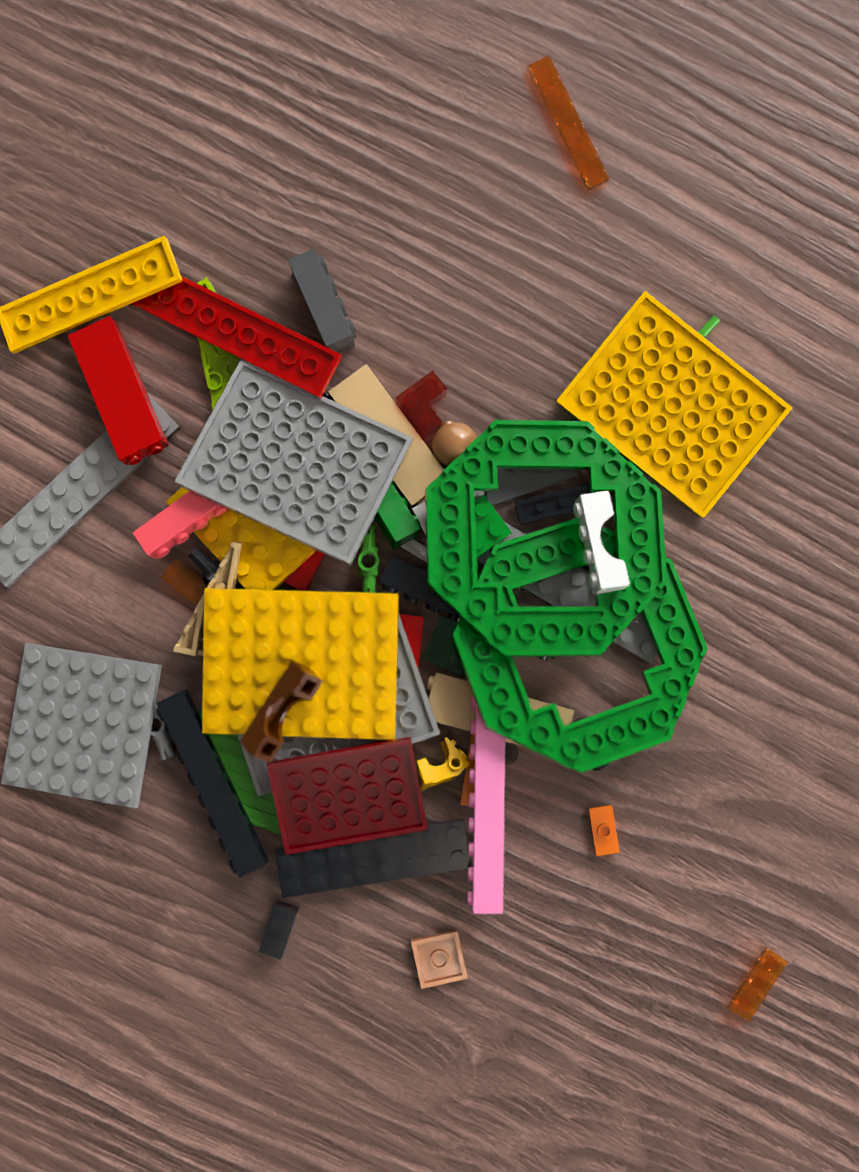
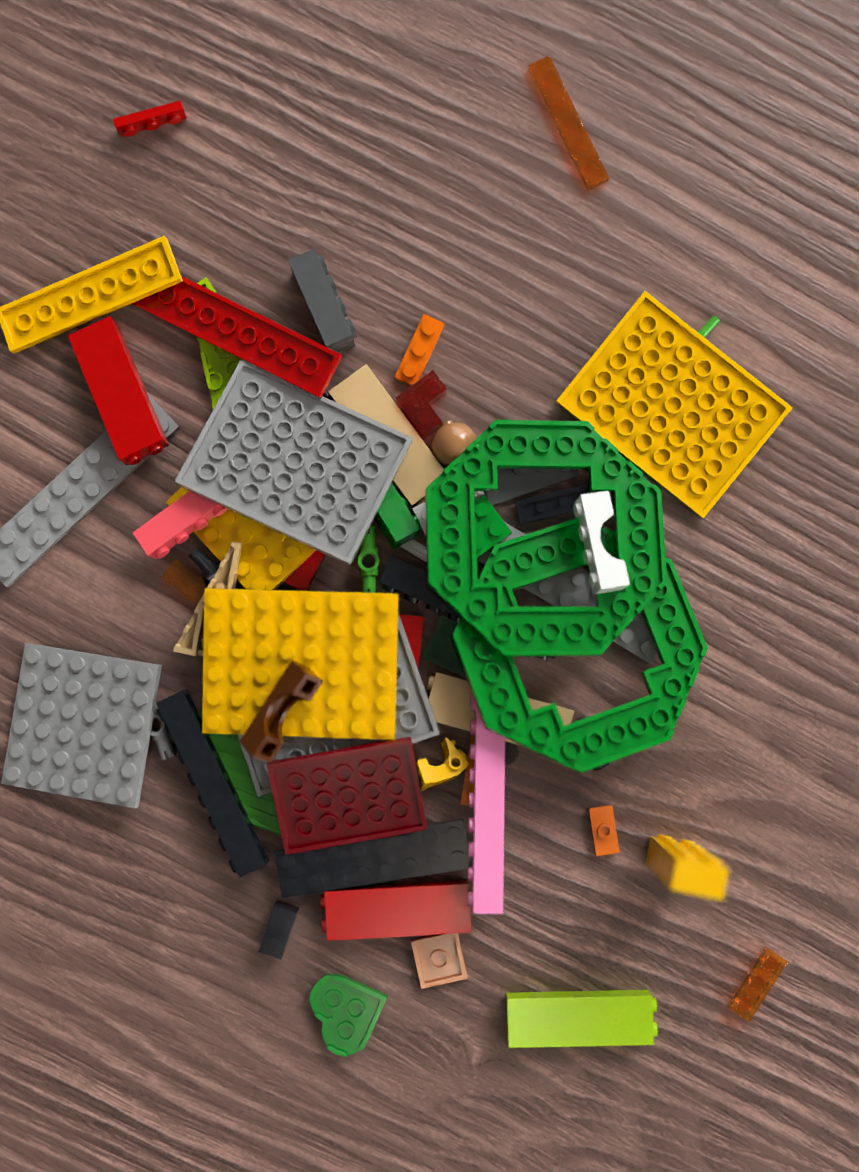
(150, 119): none -> red plate
(347, 1012): none -> green plate
(396, 910): none -> red brick
(419, 350): none -> orange plate
(580, 1018): none -> lime brick
(686, 867): none -> yellow brick

